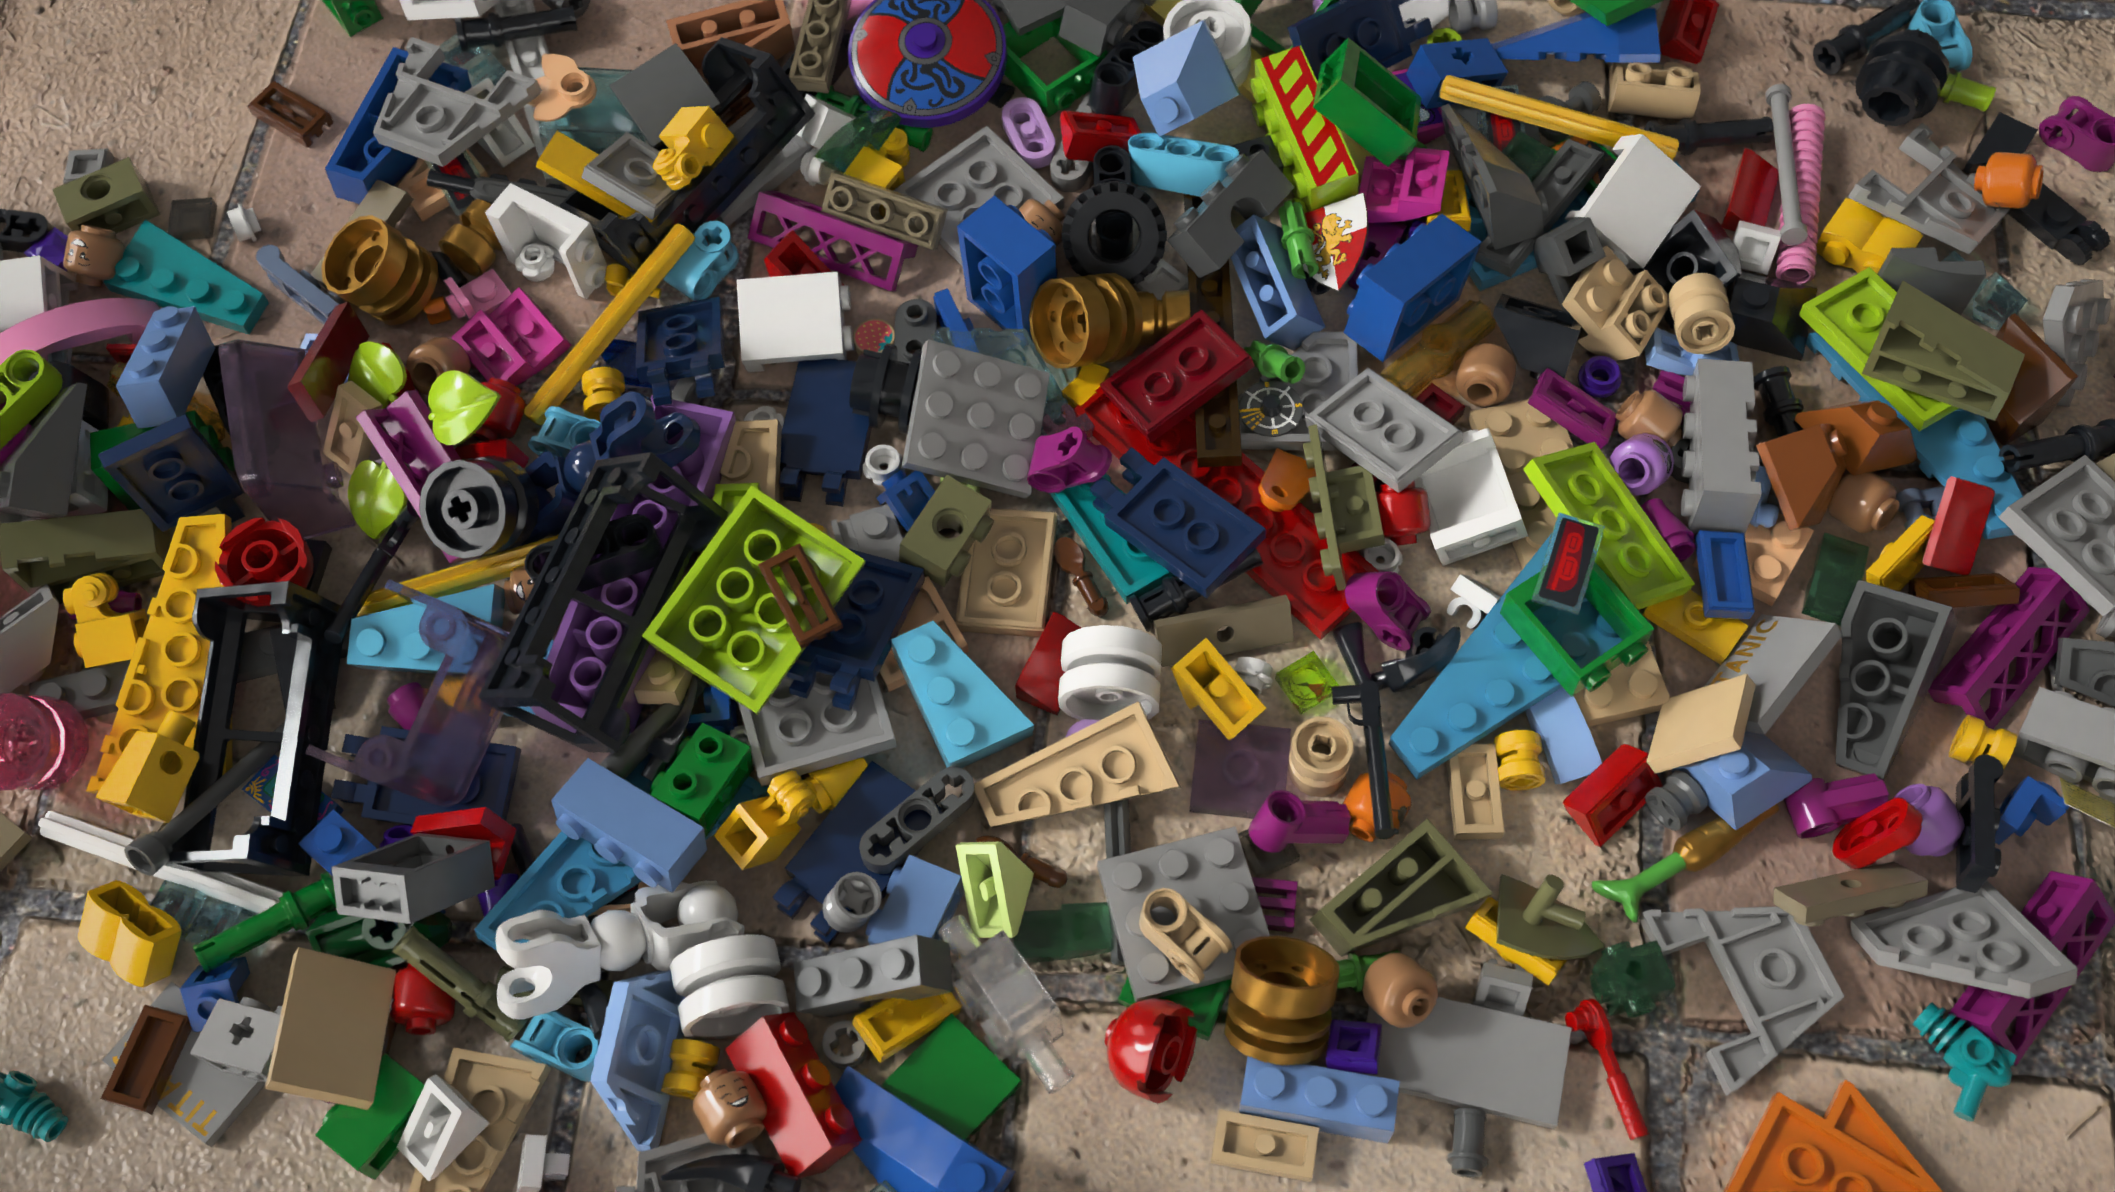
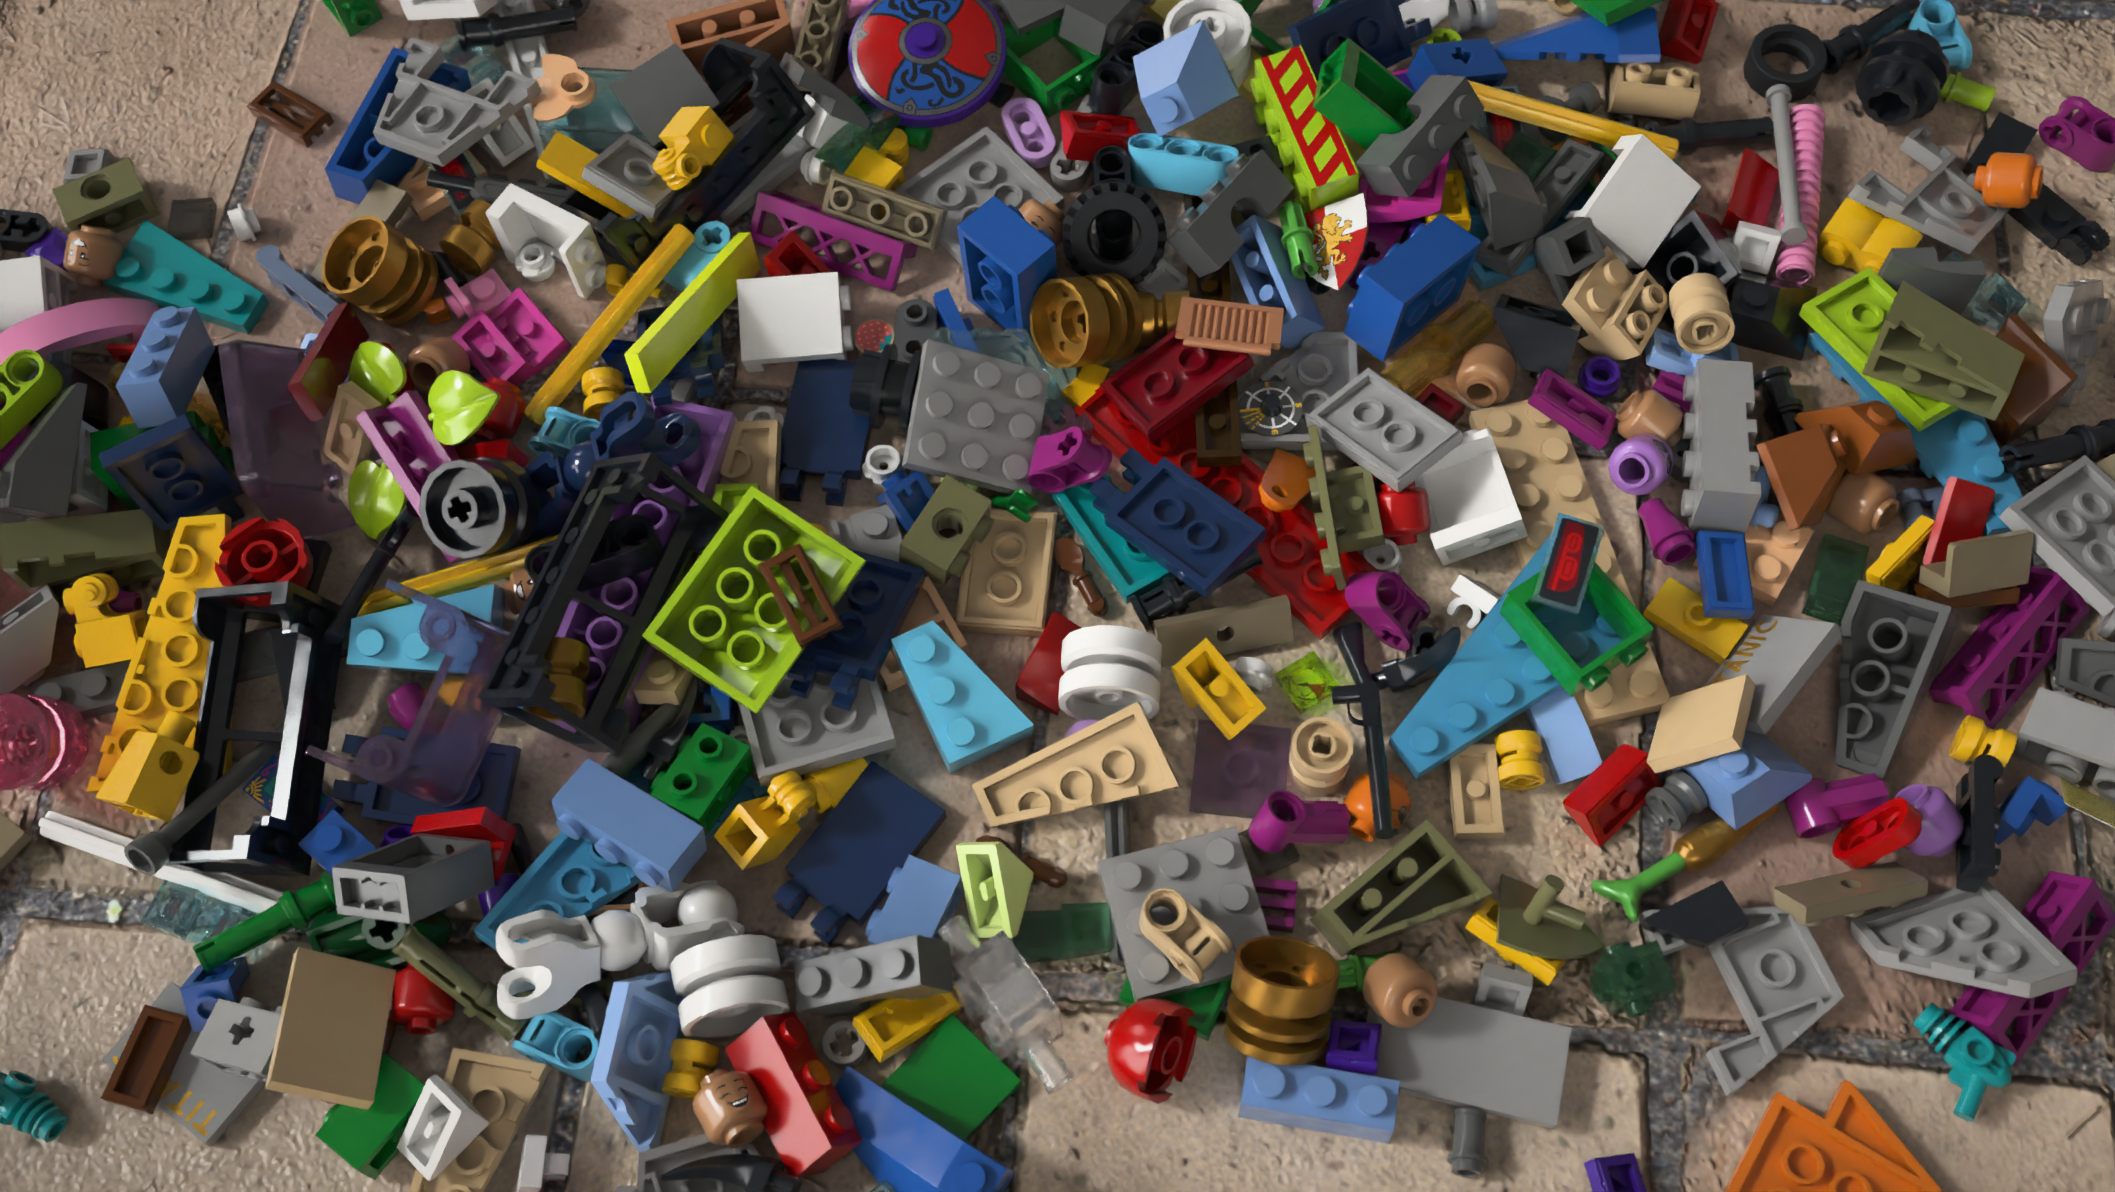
(129, 933): yellow brick -> none
(568, 672): none -> pearl gold wheel
(691, 313): none -> neon yellow tile
(824, 91): none -> dark grey slope
(859, 894): light grey wheel -> none
(883, 830): dark grey beam -> none
(1017, 504): none -> green hand
(1229, 326): none -> nougat window
(1265, 1145): tan plate -> none
(1276, 362): bright green axle -> none
(1403, 160): none -> dark grey arch
(1593, 1022): red piece -> none
(1631, 548): lime plate -> none
(1700, 917): none -> black tile
(1793, 41): none -> black tyre
(1981, 564): none -> dark tan panel

